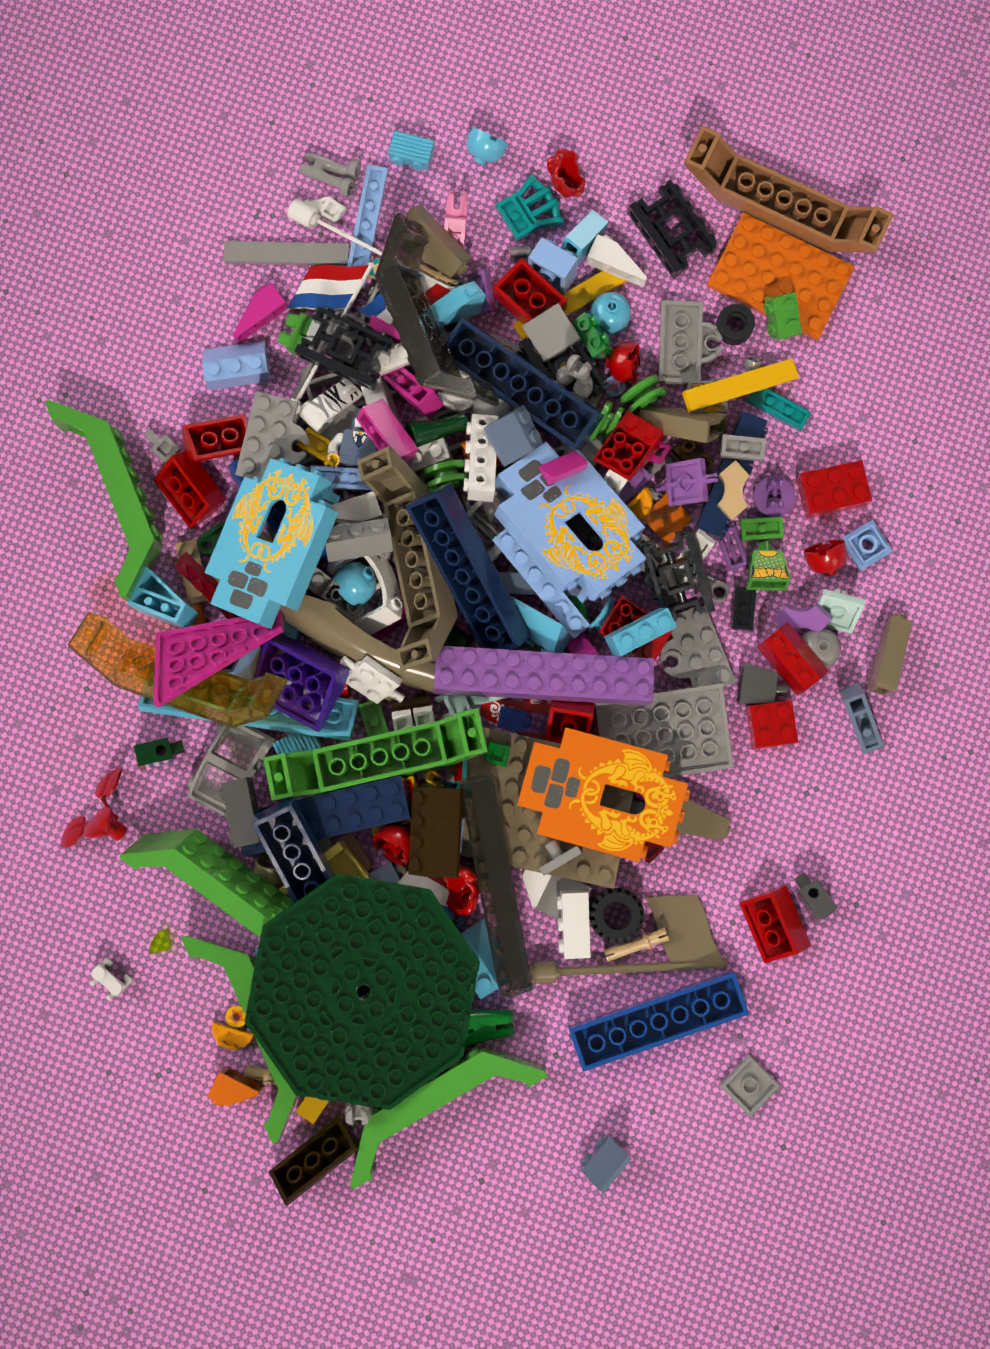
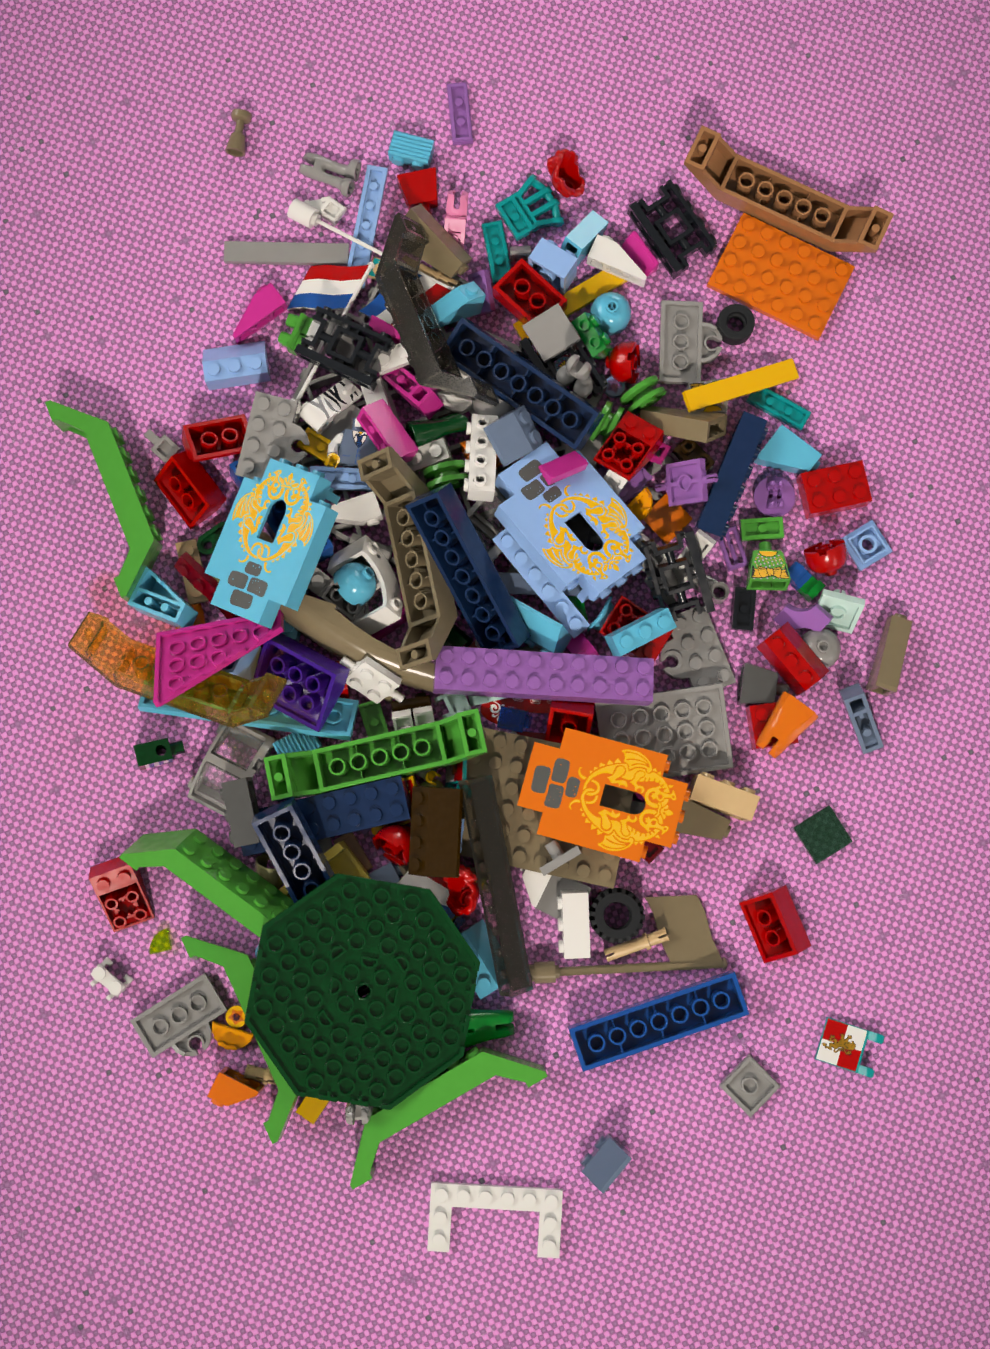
(102, 823): red plant -> none
(121, 893): none -> red slope
(181, 1018): none -> light grey plate
(236, 142): none -> dark tan piece
(314, 1159): dark brown slope -> none
(359, 540): light grey slope -> none
(419, 188): none -> red torso
(459, 113): none -> medium lavender tile
(485, 146): medium azure cylinder -> none
(496, 249): none -> teal tile
(497, 754): green tile -> none
(502, 1197): none -> white plate
(640, 254): none -> dark pink slope
(723, 797): none -> tan brick
(733, 481): tan tile -> none
(743, 448): light grey plate -> none
(752, 363): light grey hinge -> none
(782, 316): bright green bracket -> none
(786, 723): none -> orange piece
(788, 453): none -> medium azure slope
(804, 582): none -> leg
(818, 907): dark grey torso -> none
(822, 834): none -> clear green tile
(844, 1046): none -> flag

